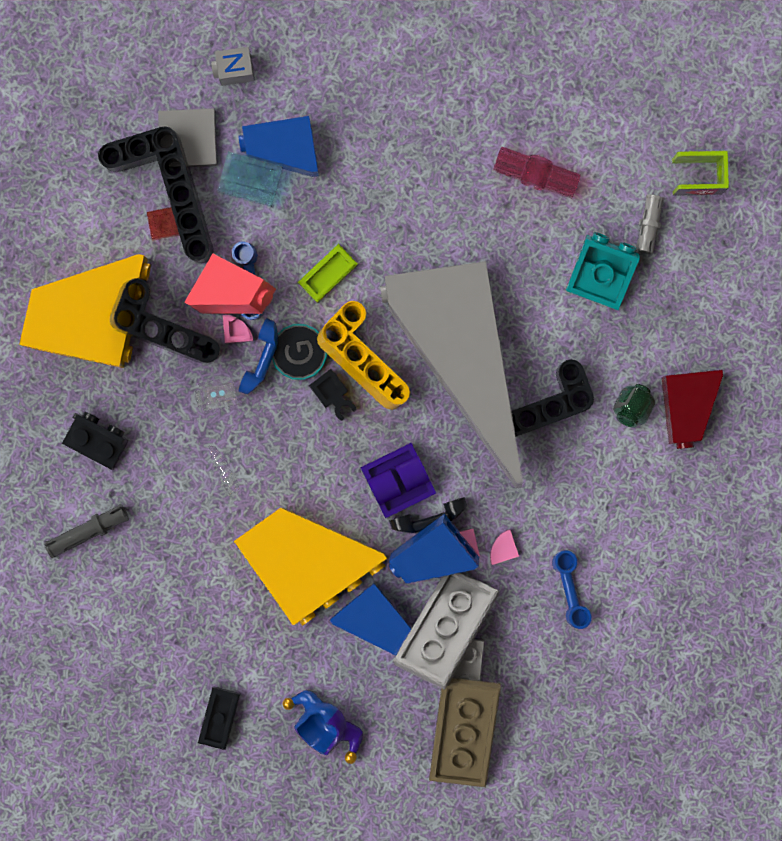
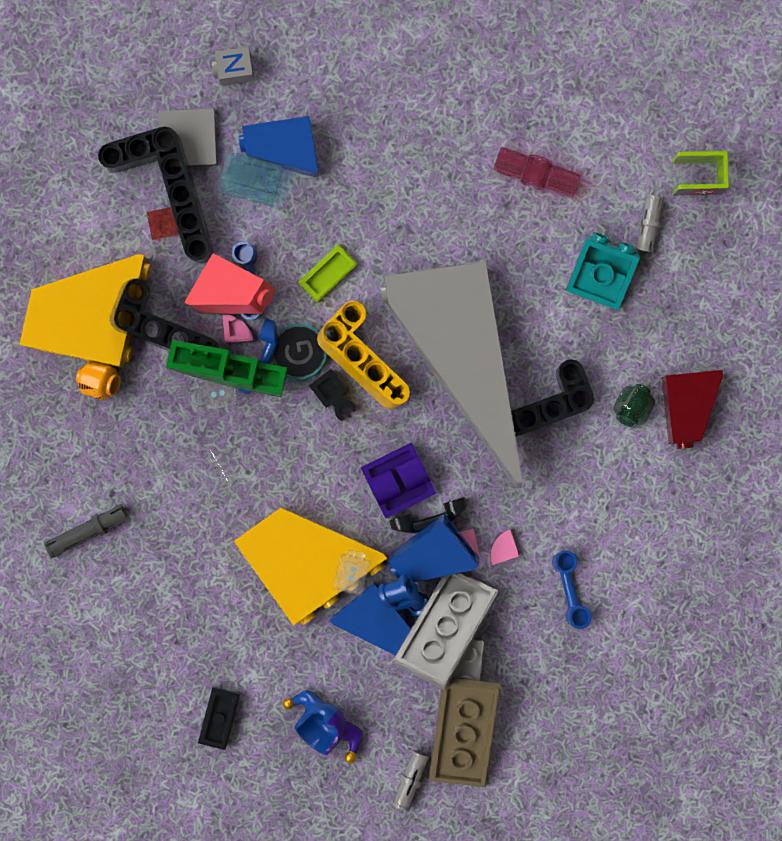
(95, 441): black bracket -> none
(98, 380): none -> light orange head
(226, 369): none -> green slope
(352, 572): none -> clear brick
(403, 595): none -> blue connector
(410, 780): none -> light grey pin

